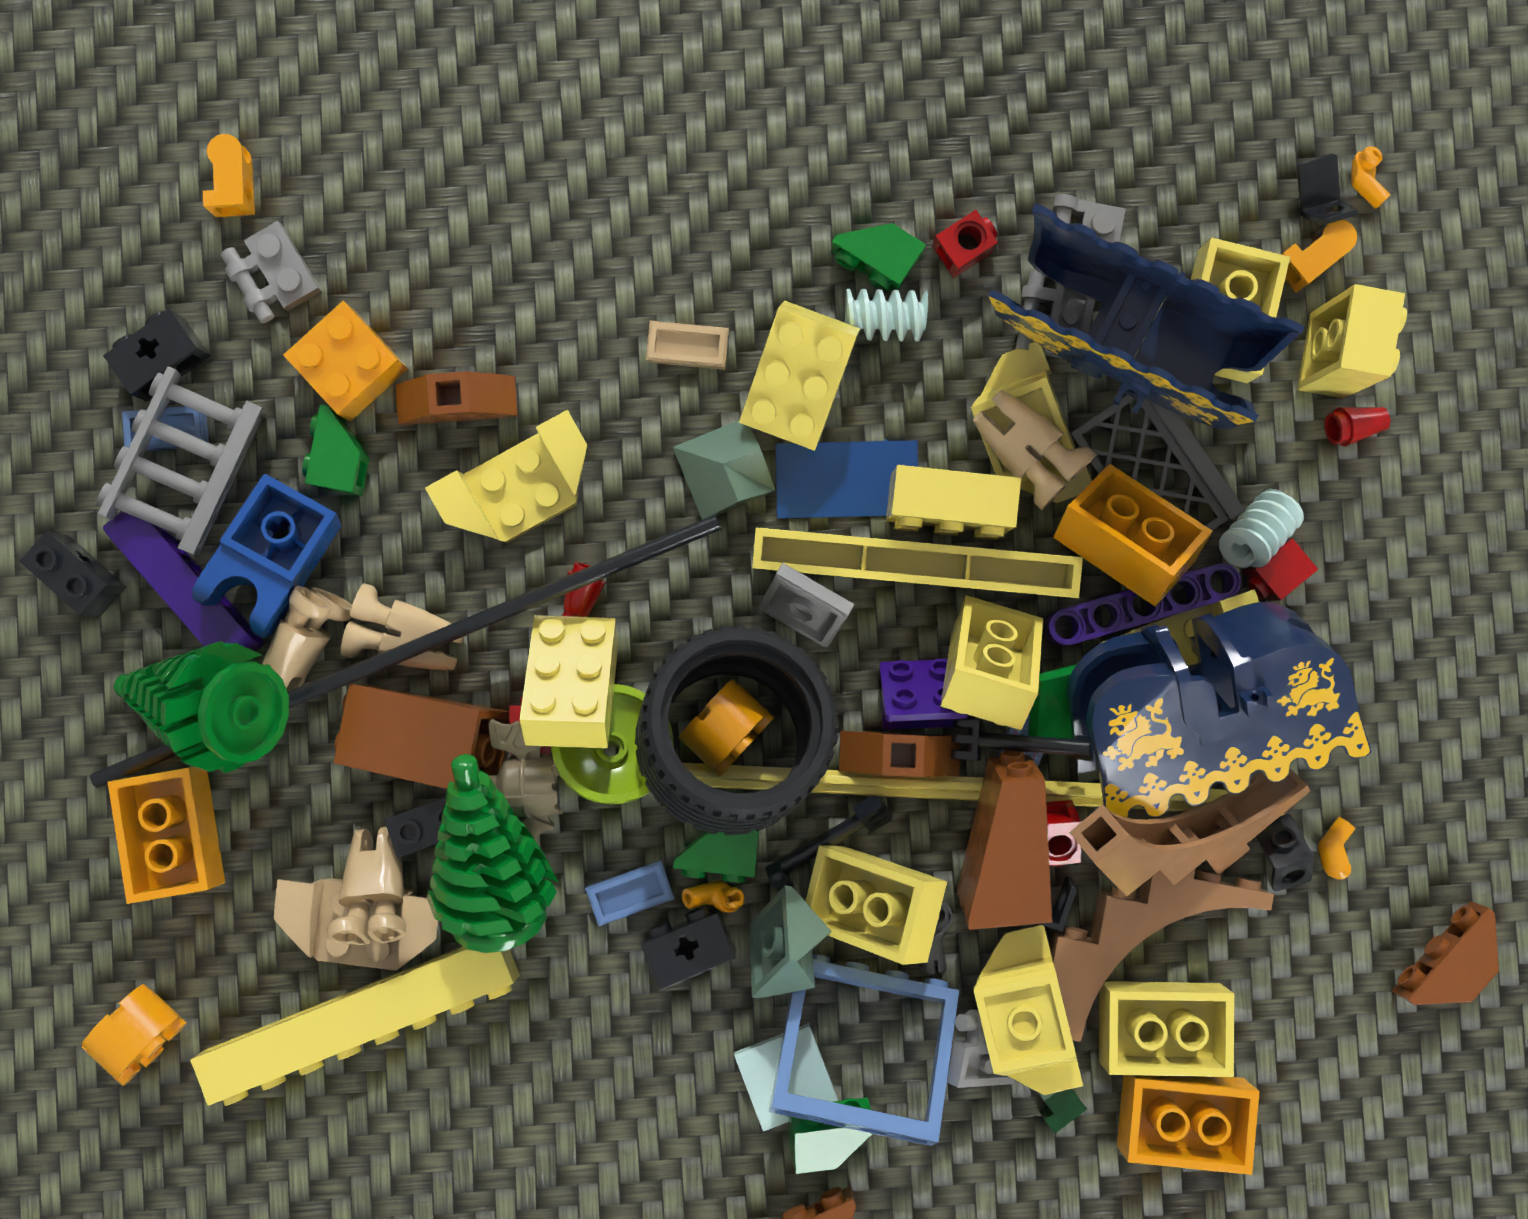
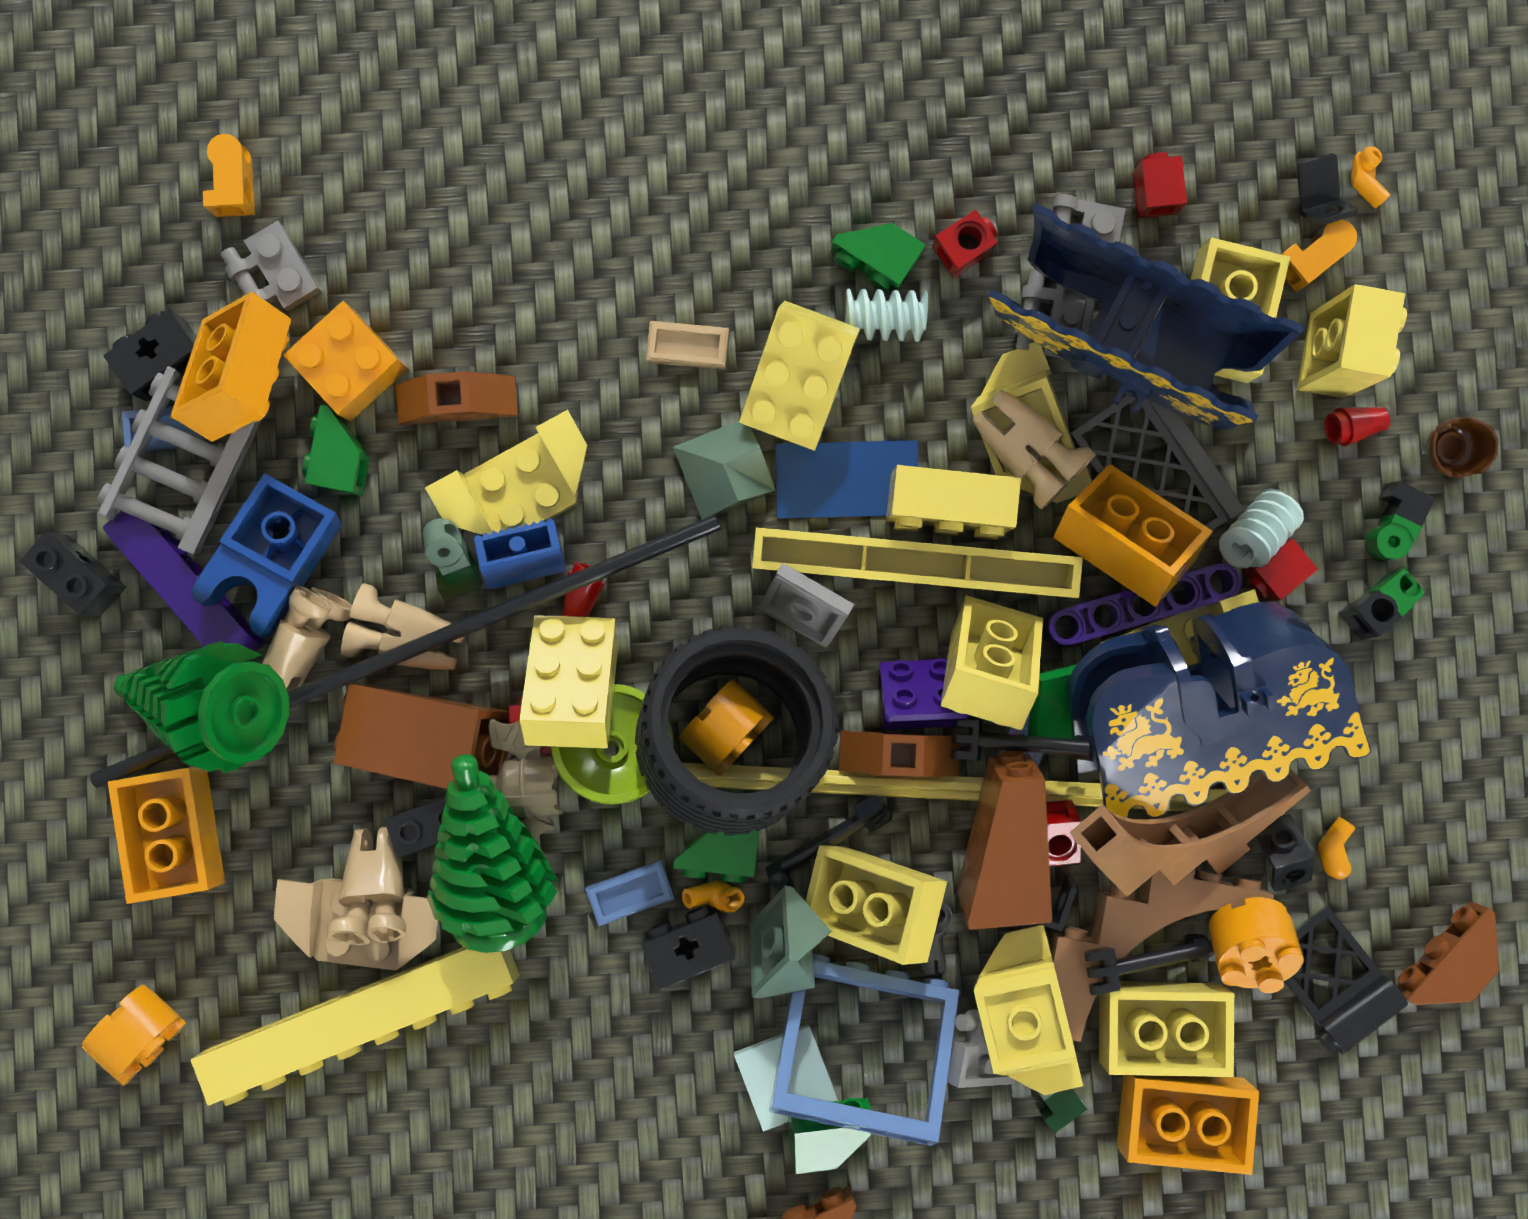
(232, 367): none -> light orange brick
(447, 549): none -> sand green leg
(520, 554): none -> blue brick
(1159, 185): none -> red brick
(1197, 948): none -> black hinge
(1255, 944): none -> light orange brick
(1358, 1006): none -> black piece
(1382, 604): none -> black leg
(1400, 521): none -> leg
(1462, 447): none -> reddish brown hair

